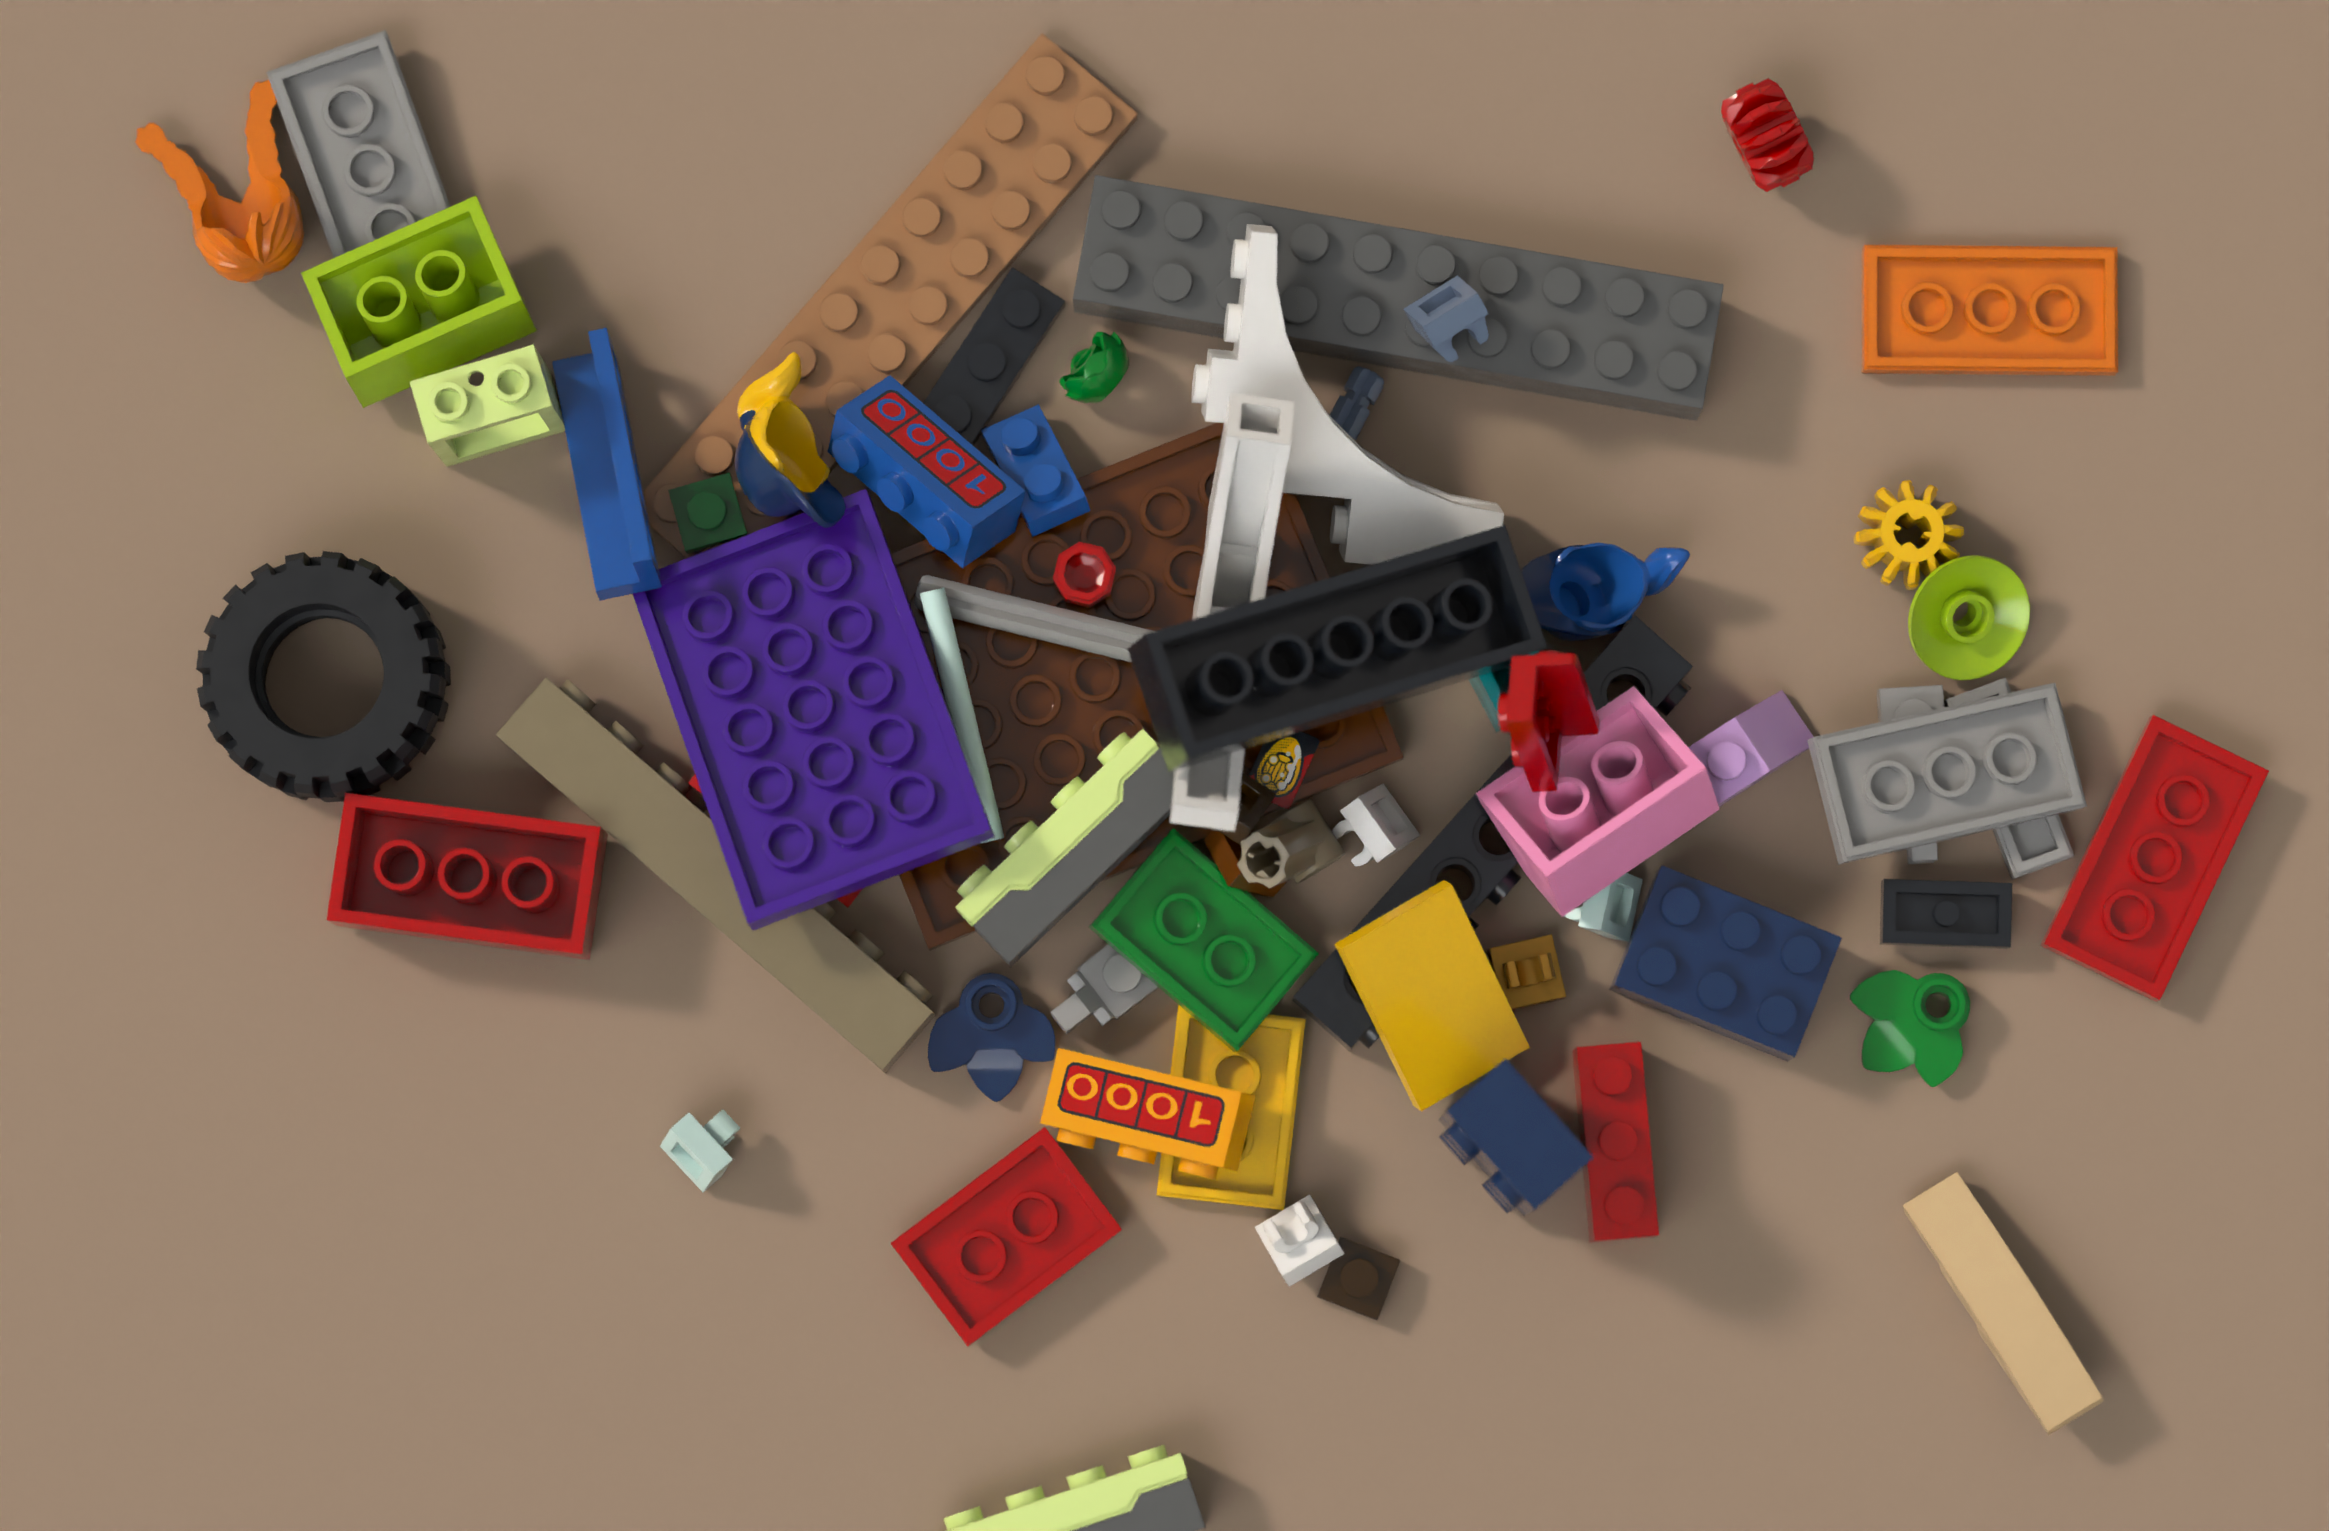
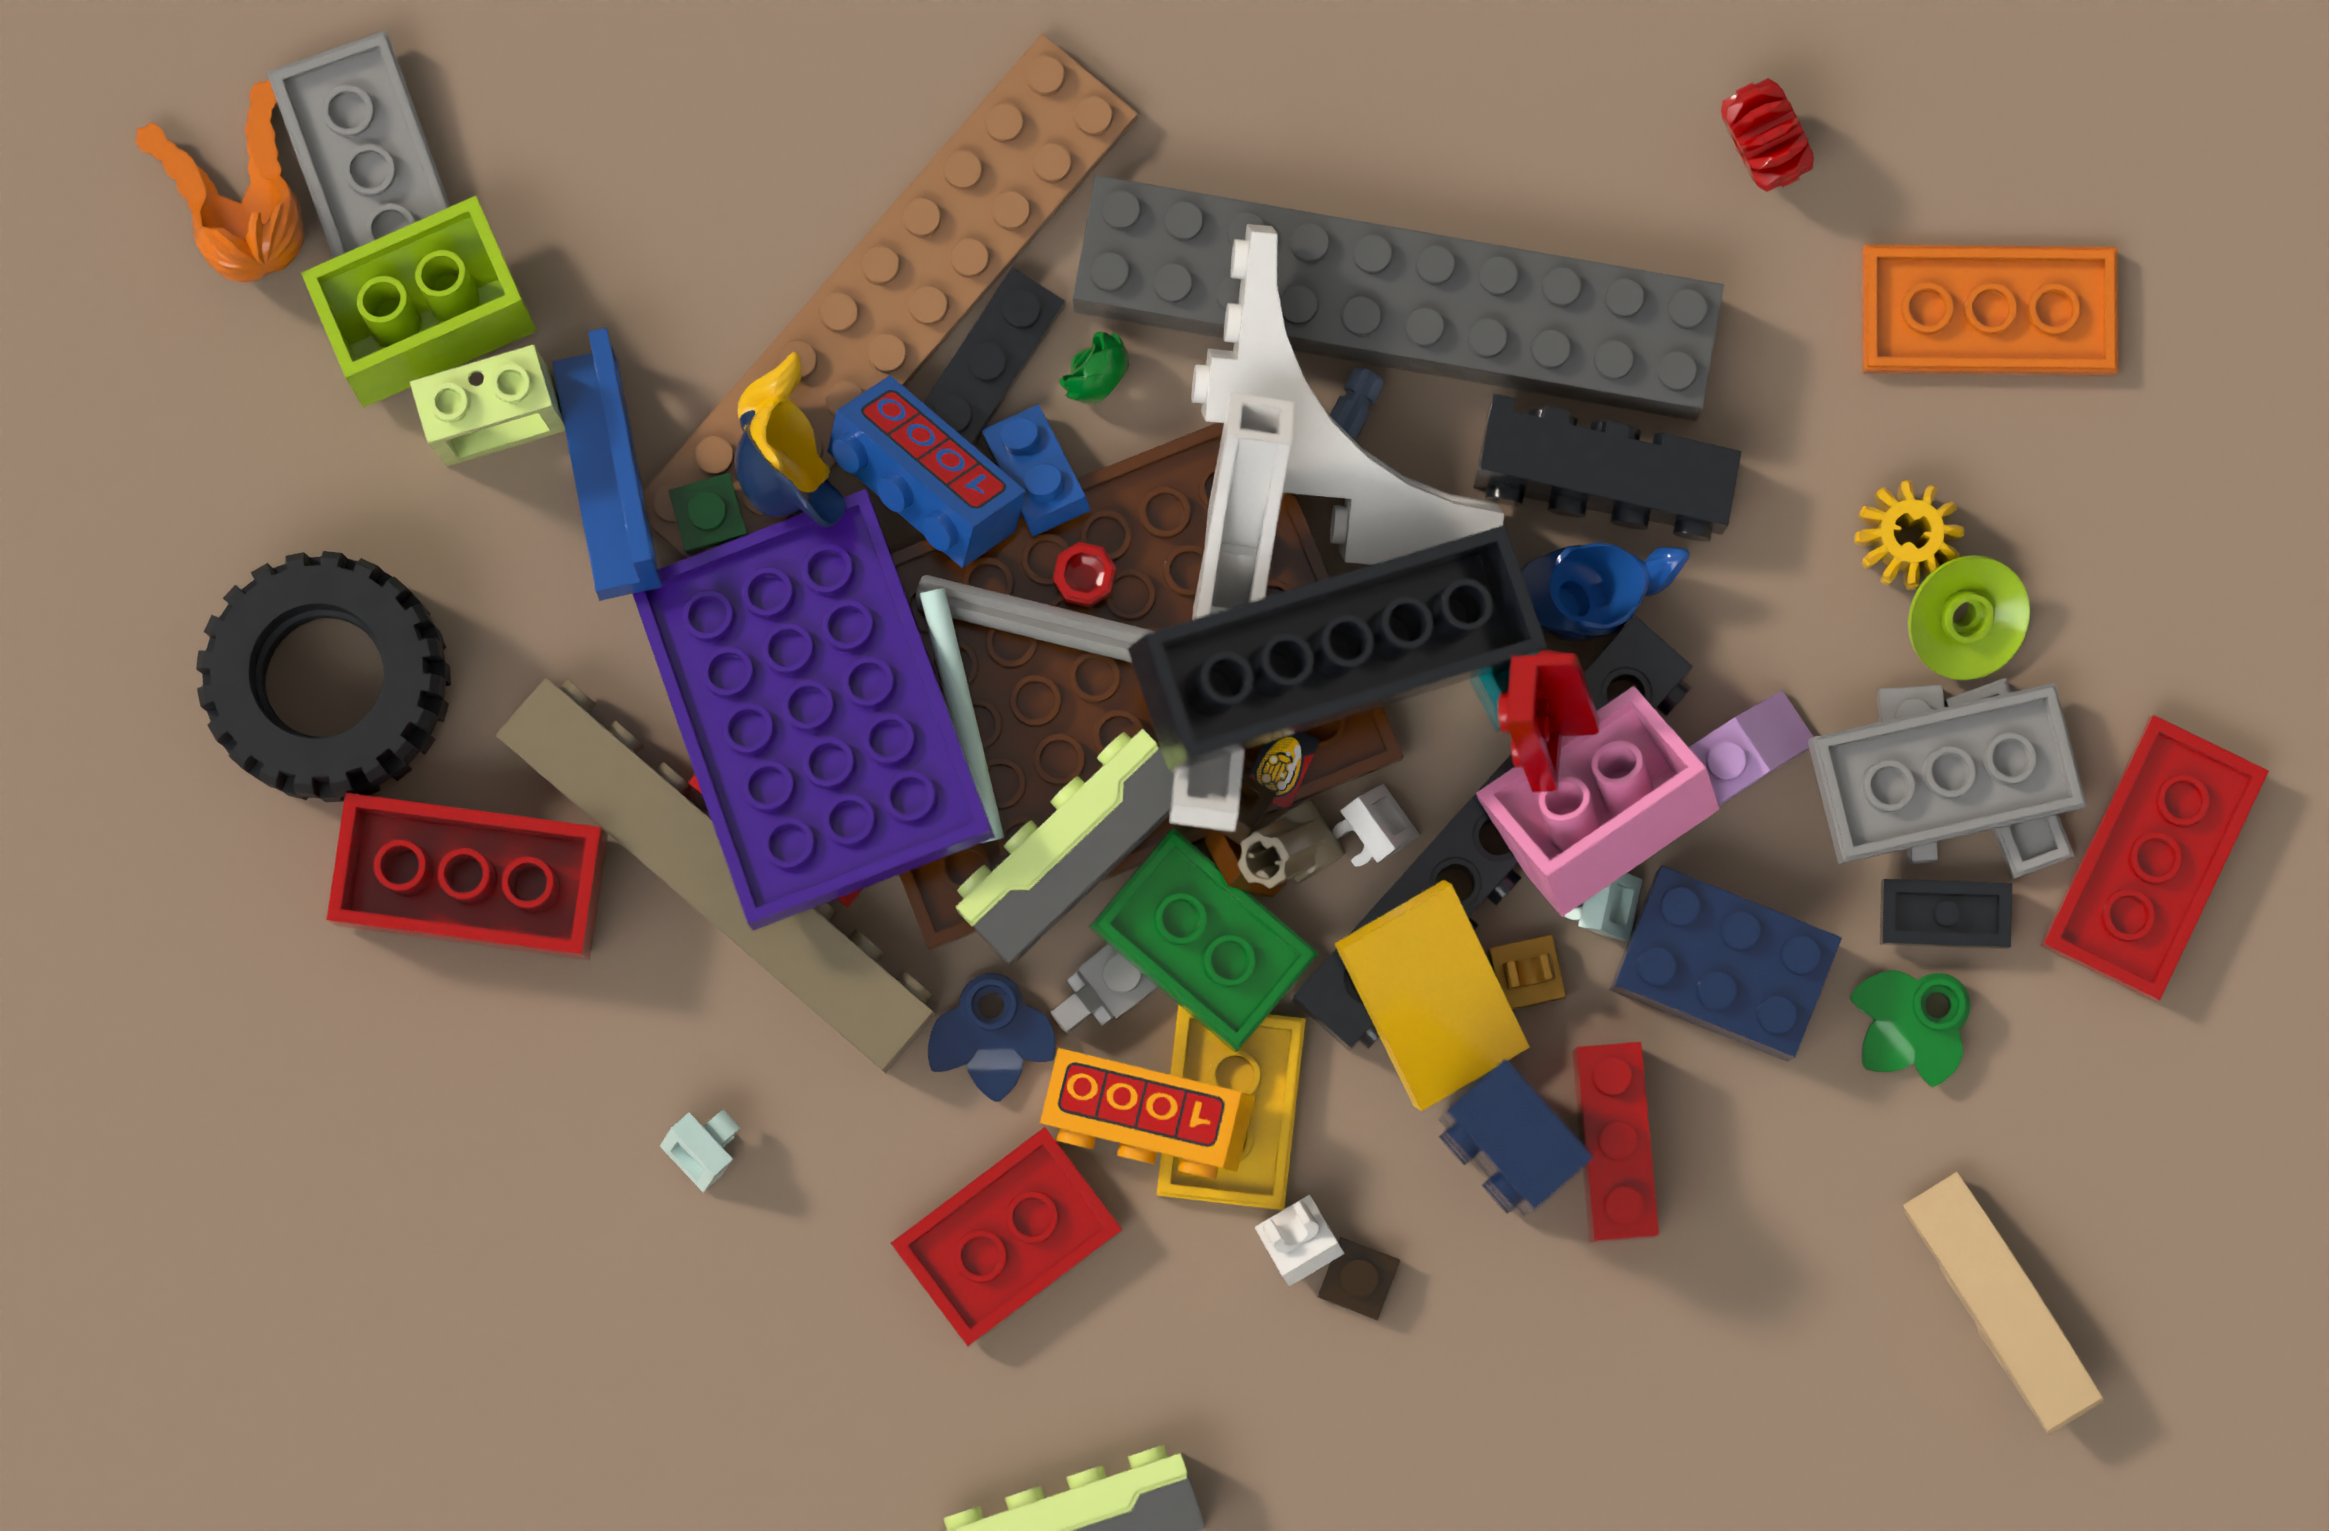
(1446, 313): sand blue tile -> none
(1605, 470): none -> black wedge

